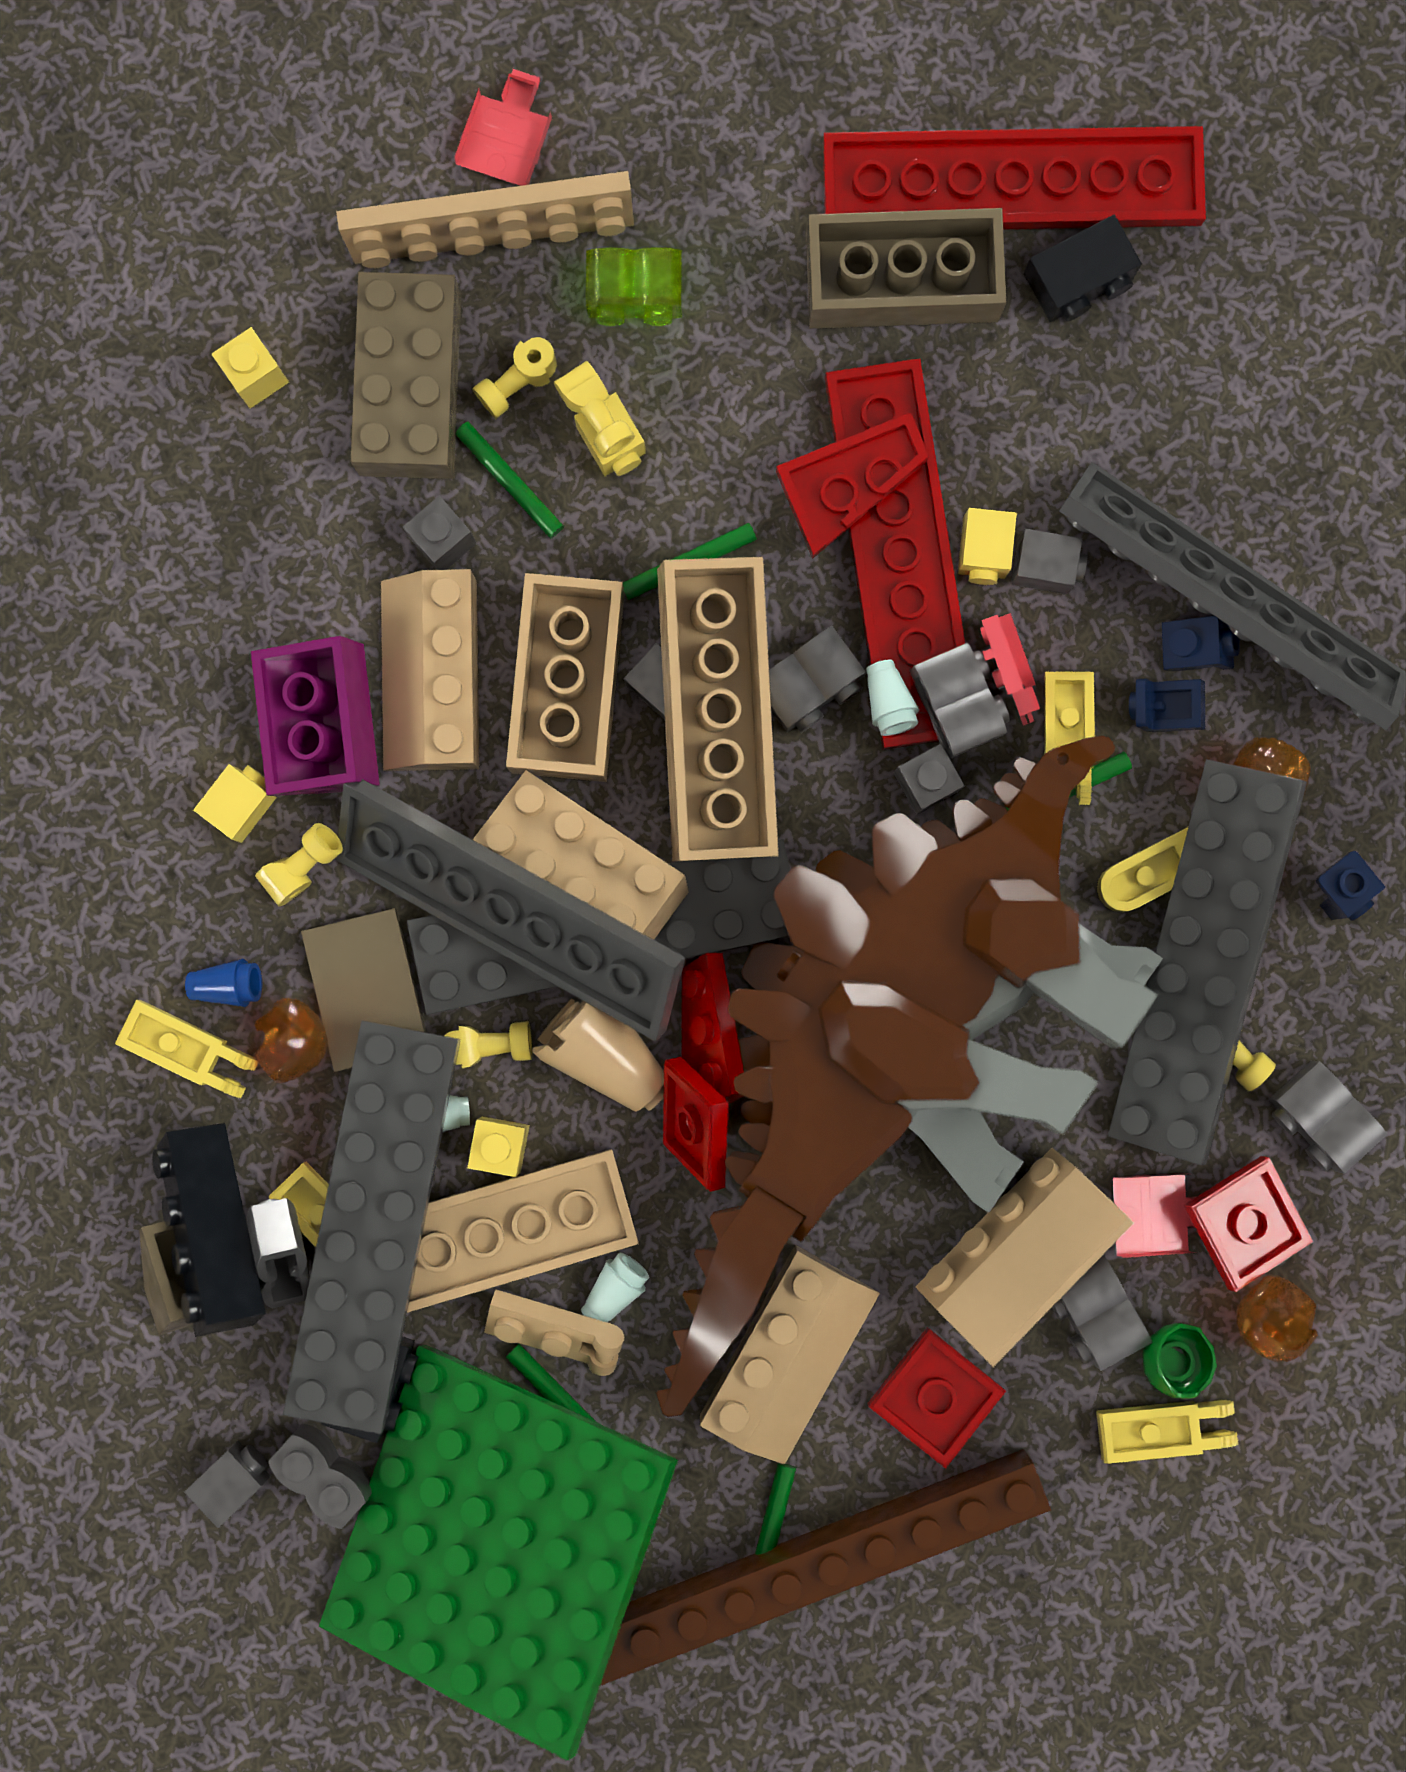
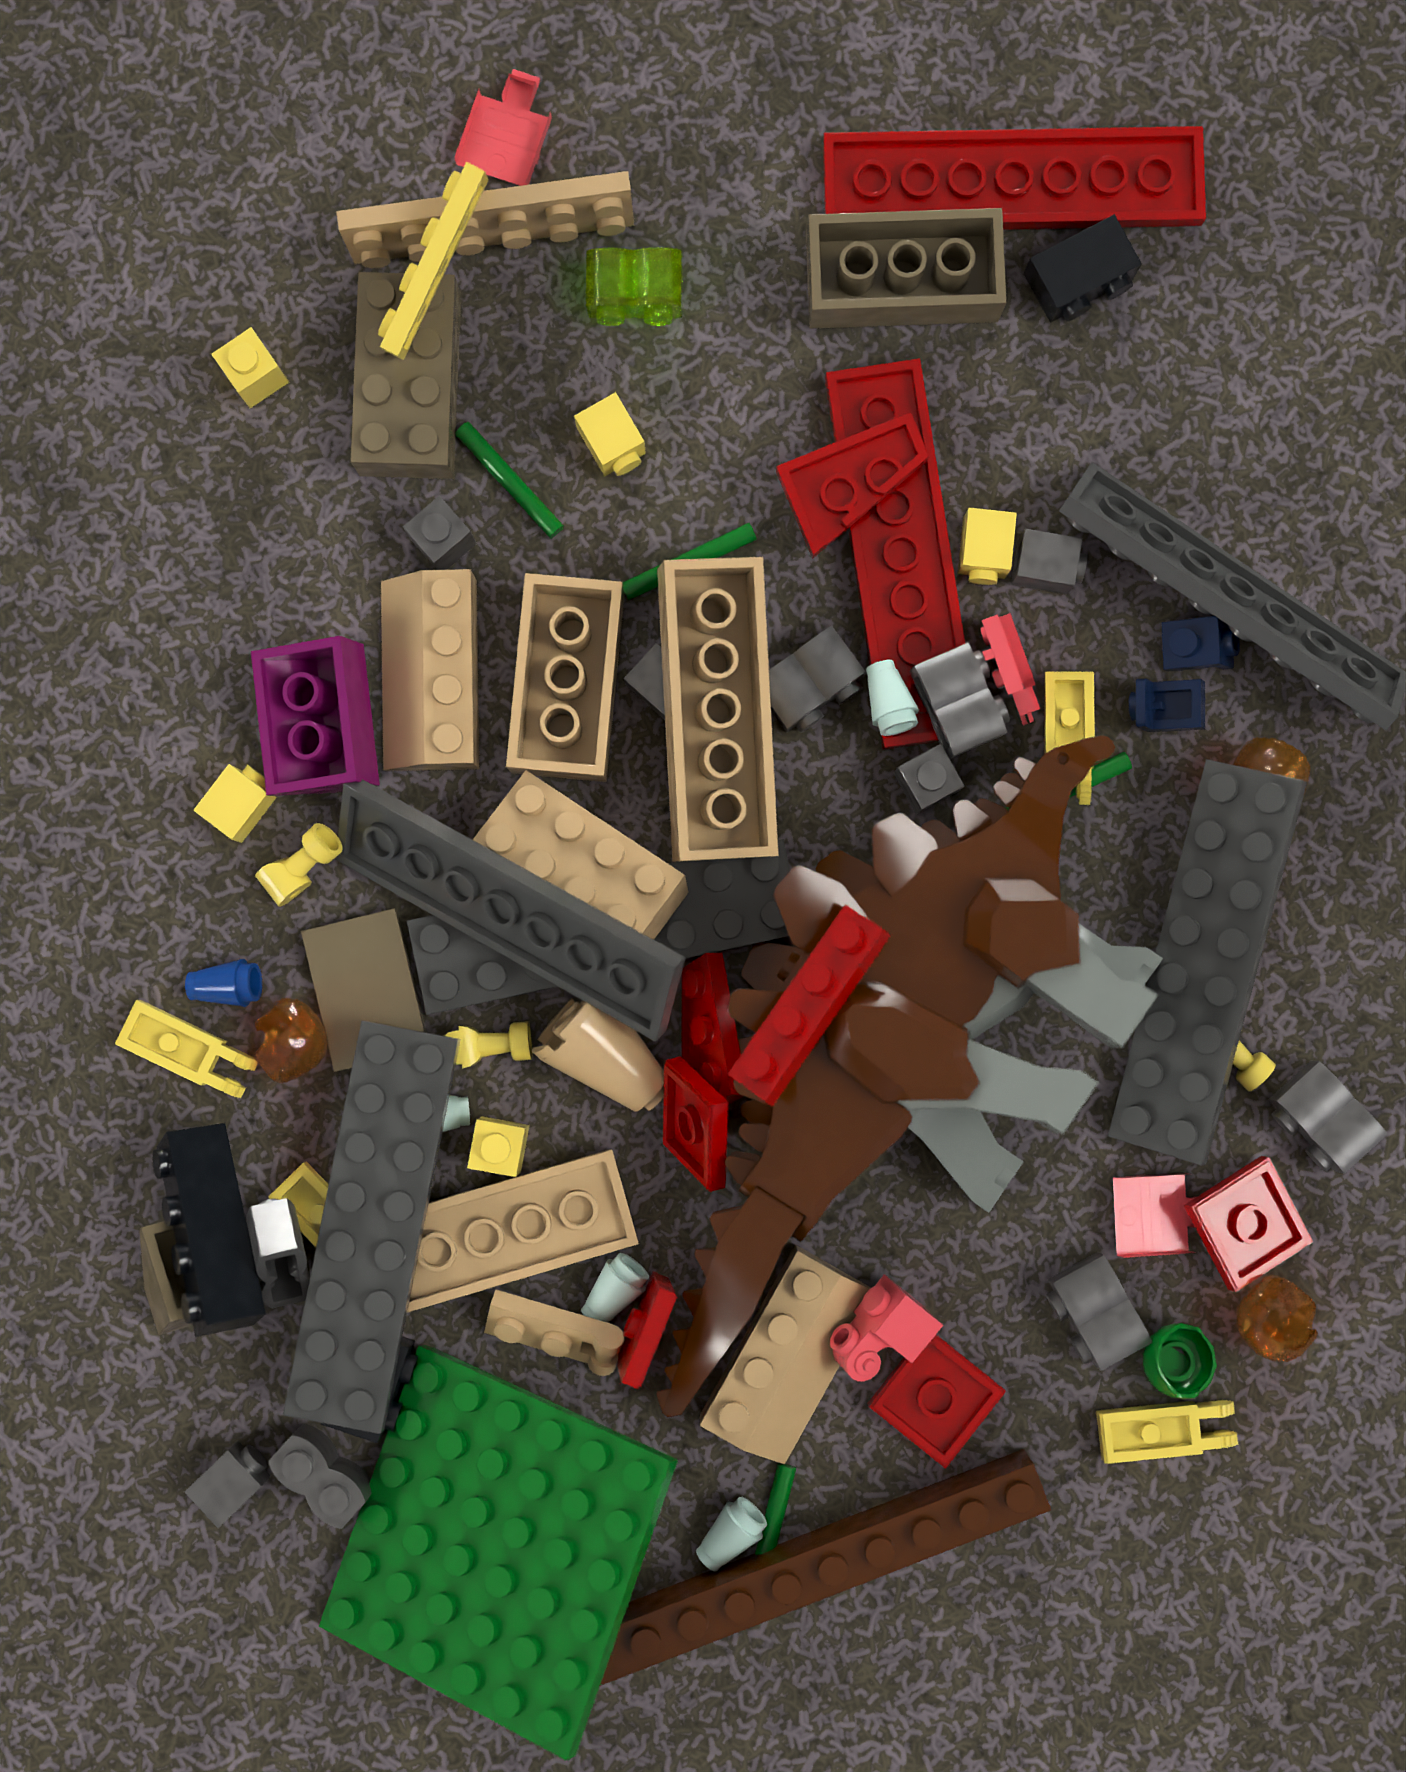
(441, 241): none -> light yellow plate
(532, 365): light yellow leg -> none
(543, 1381): green bar -> none
(585, 394): light yellow leg -> none
(645, 1330): none -> red plate
(732, 1533): none -> light aqua cone
(809, 1005): none -> red plate
(883, 1320): none -> coral brick
(1023, 1255): tan slope -> none
(1142, 875): light yellow plate -> none
(1349, 887): dark blue bracket -> none

